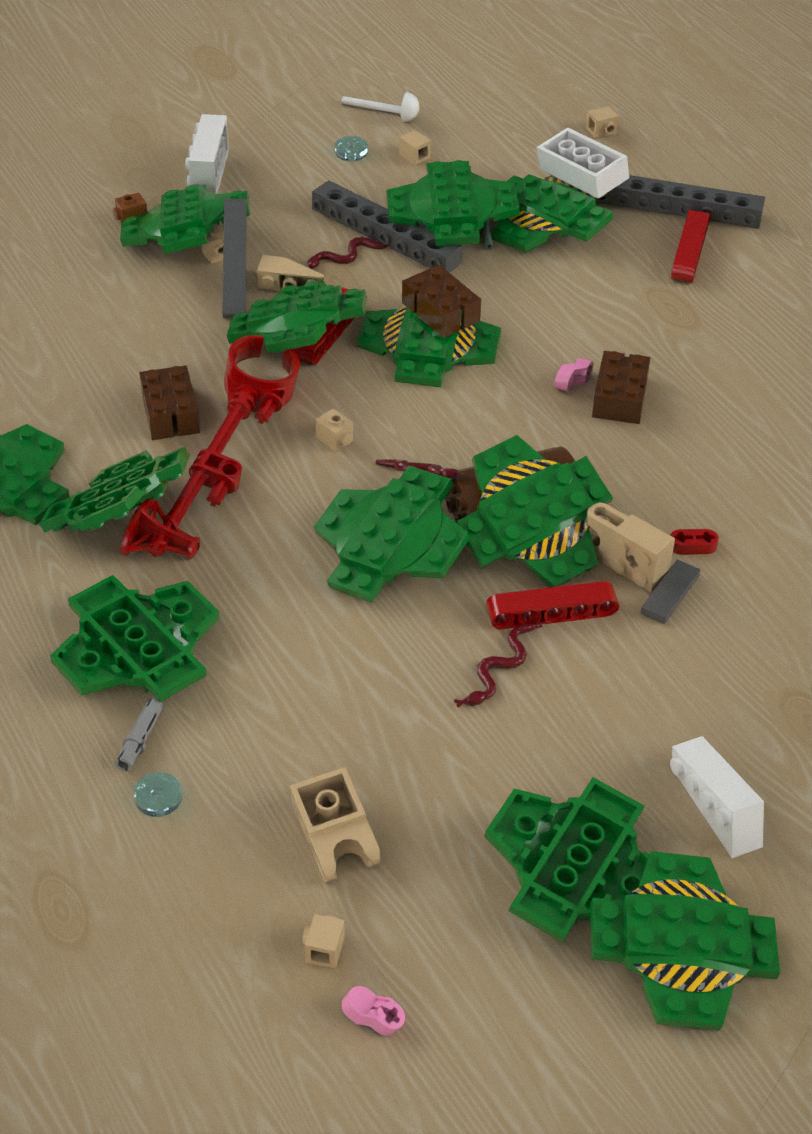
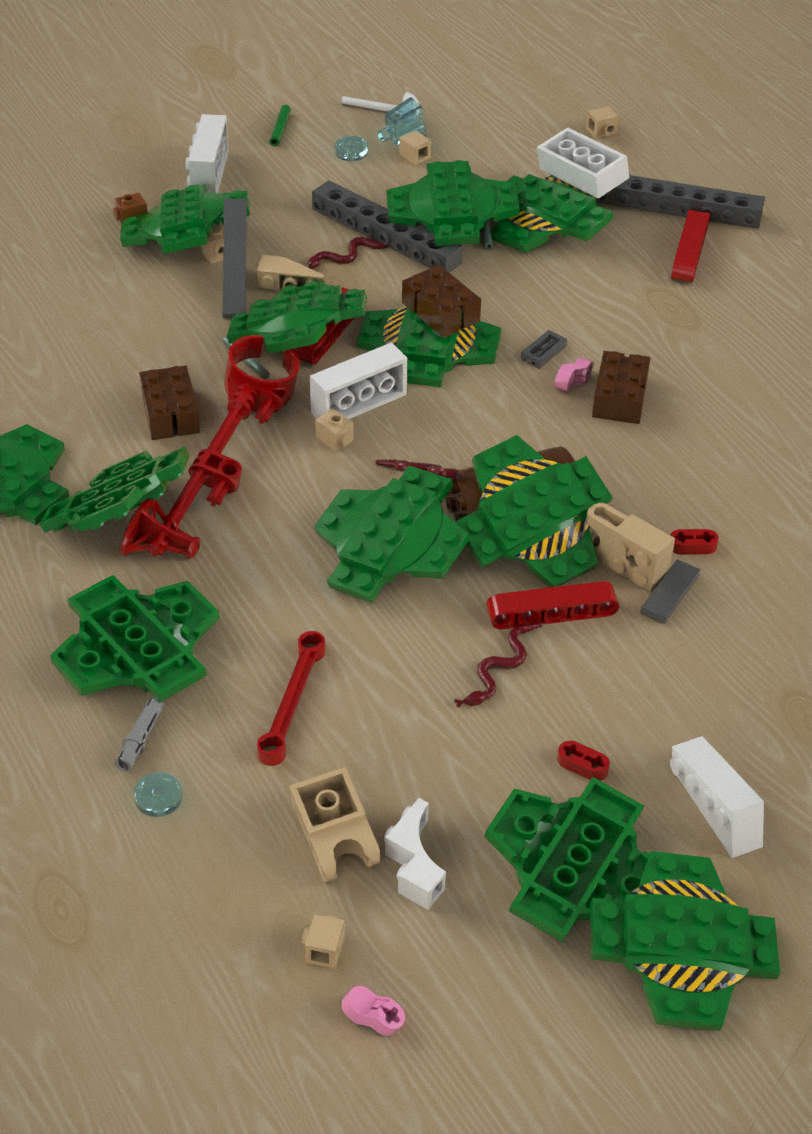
(252, 363): none -> sand green bar
(280, 125): none -> green piece
(291, 698): none -> red piece
(360, 383): none -> white brick
(402, 120): none -> clear light blue torso
(418, 876): none -> white arch
(547, 351): none -> dark grey tile
(583, 760): none -> red beam

